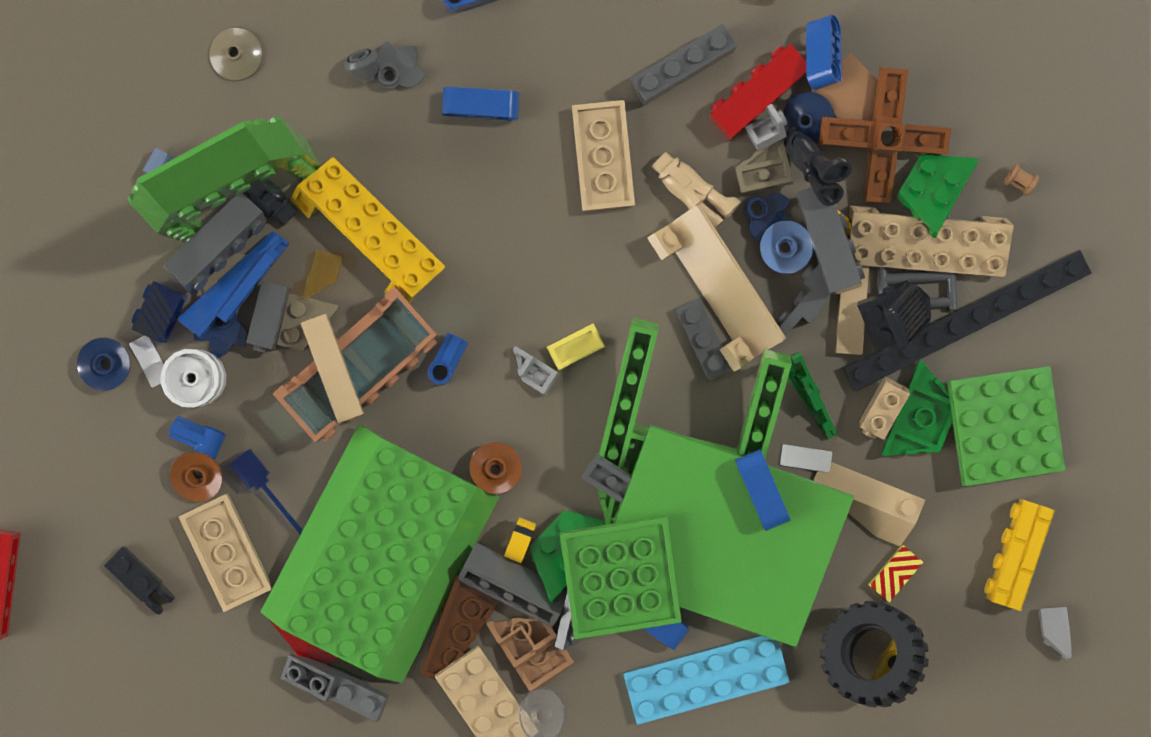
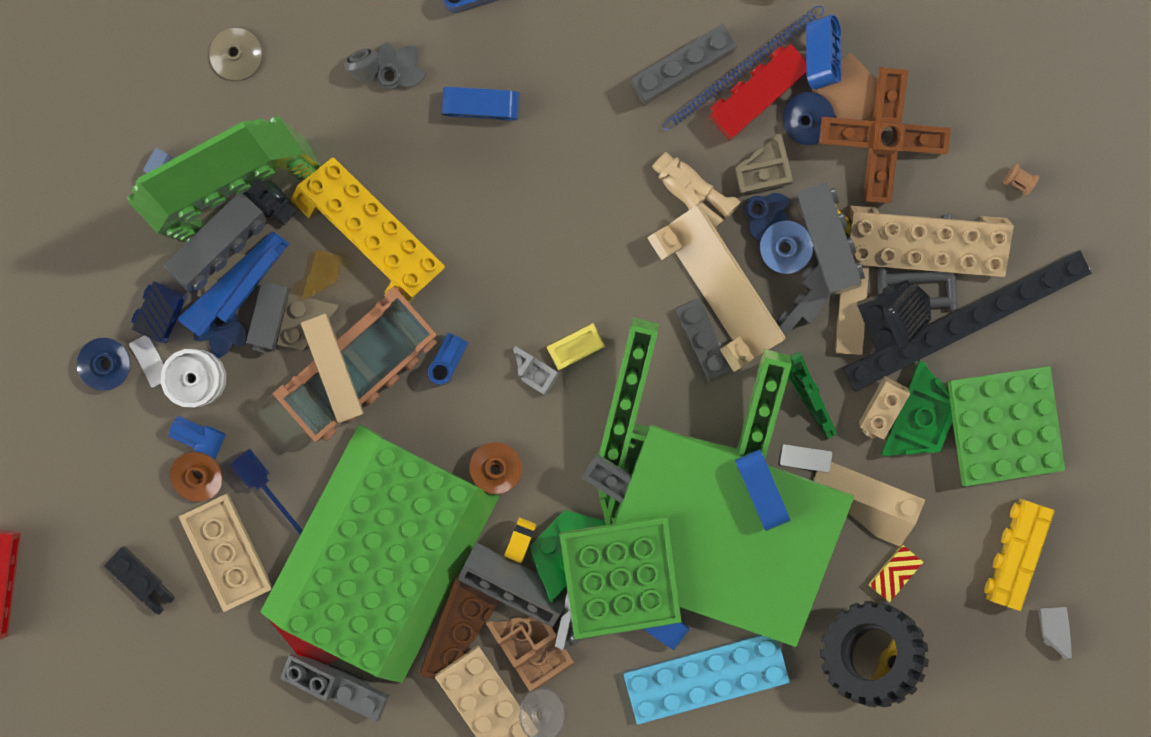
(603, 155): tan plate -> none
(741, 69): none -> blue piece
(768, 129): light grey bracket -> none
(817, 170): black piece -> none
(935, 187): green wing -> none

